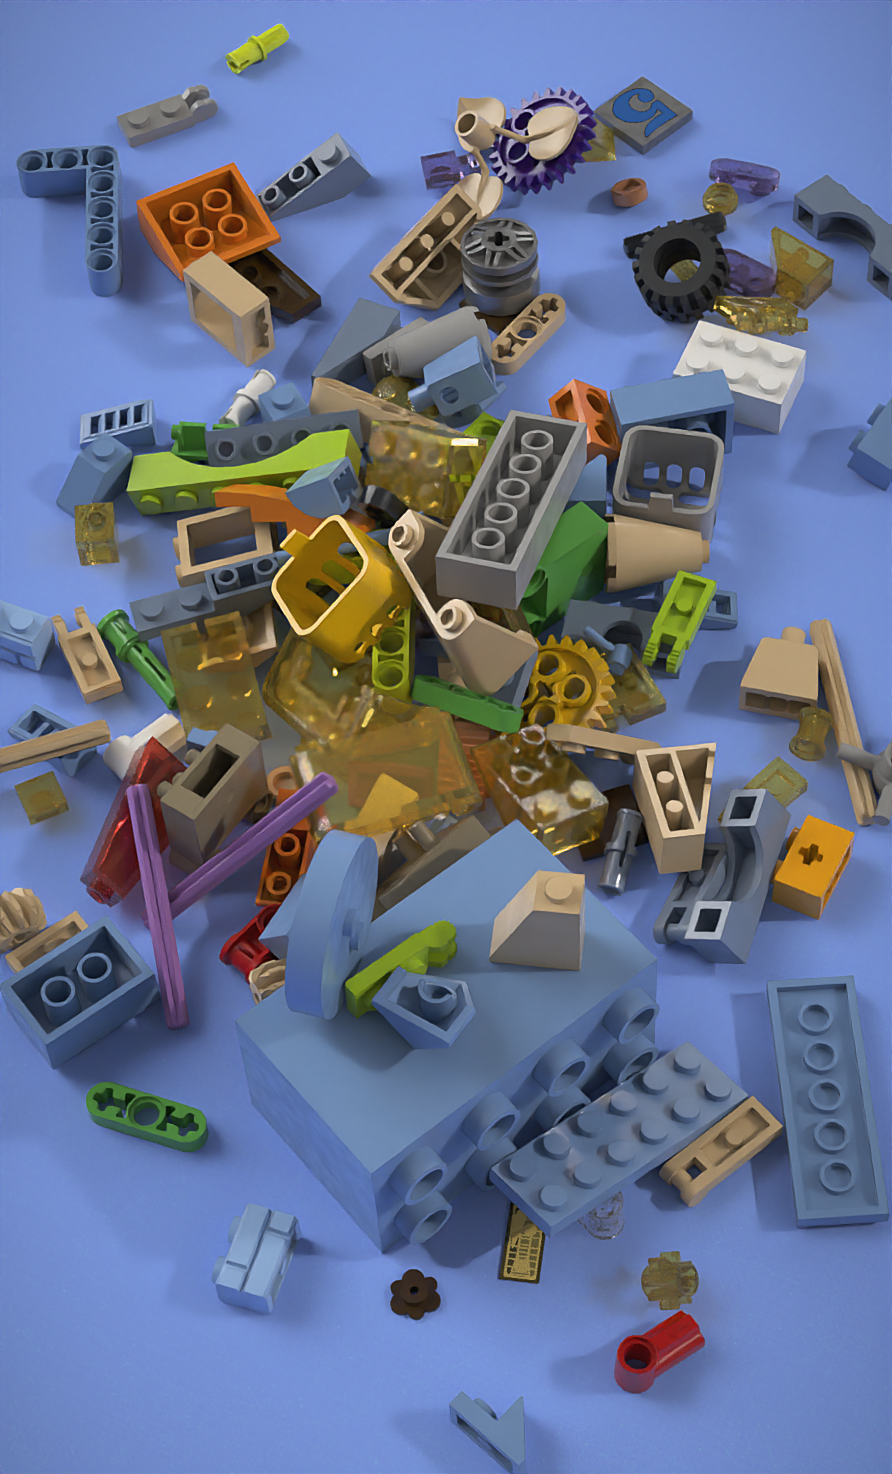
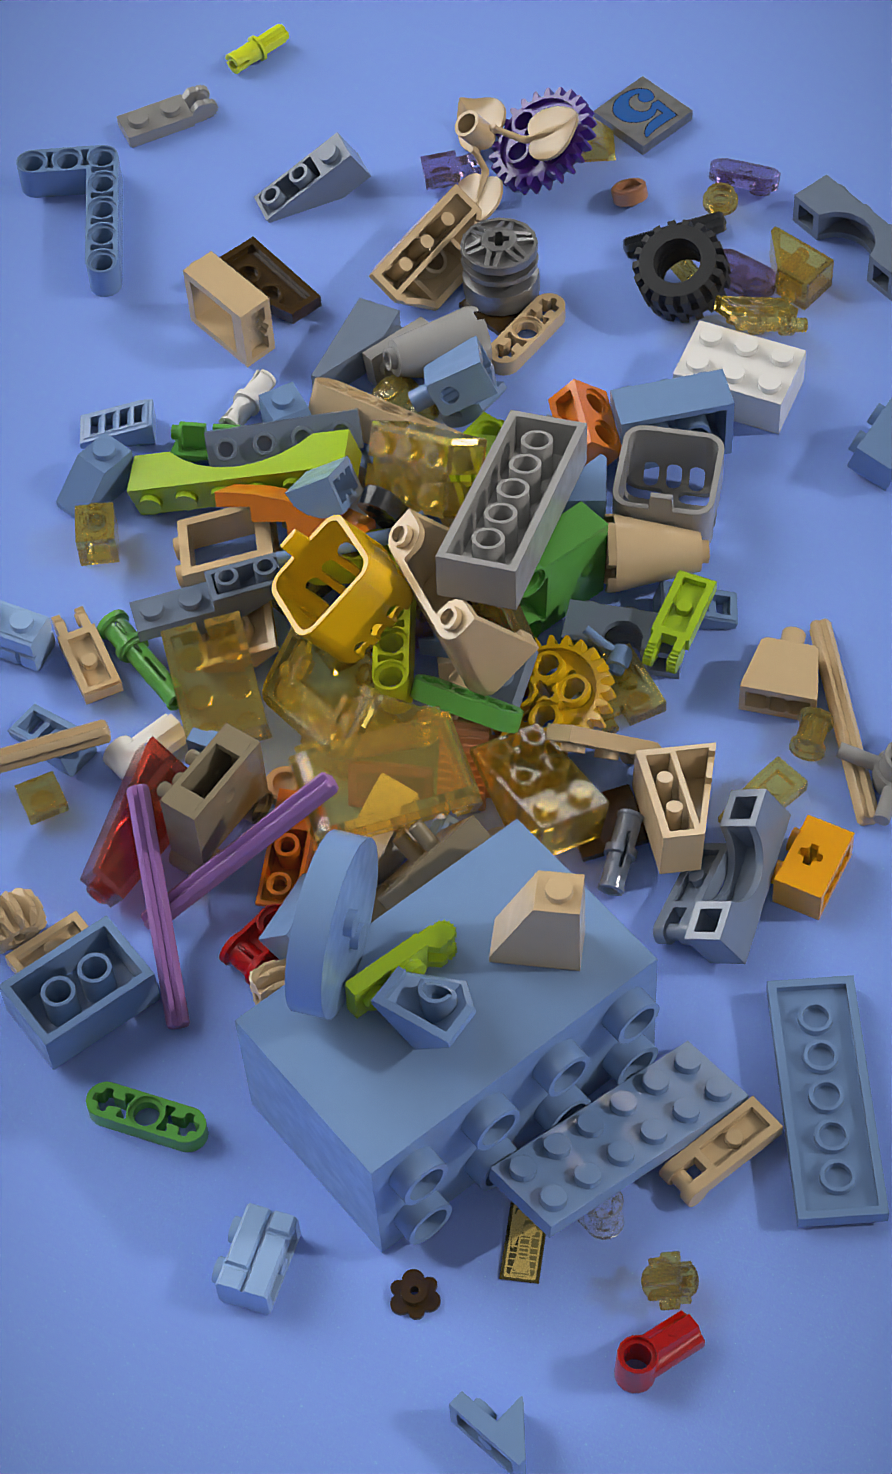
(204, 216): orange slope -> none

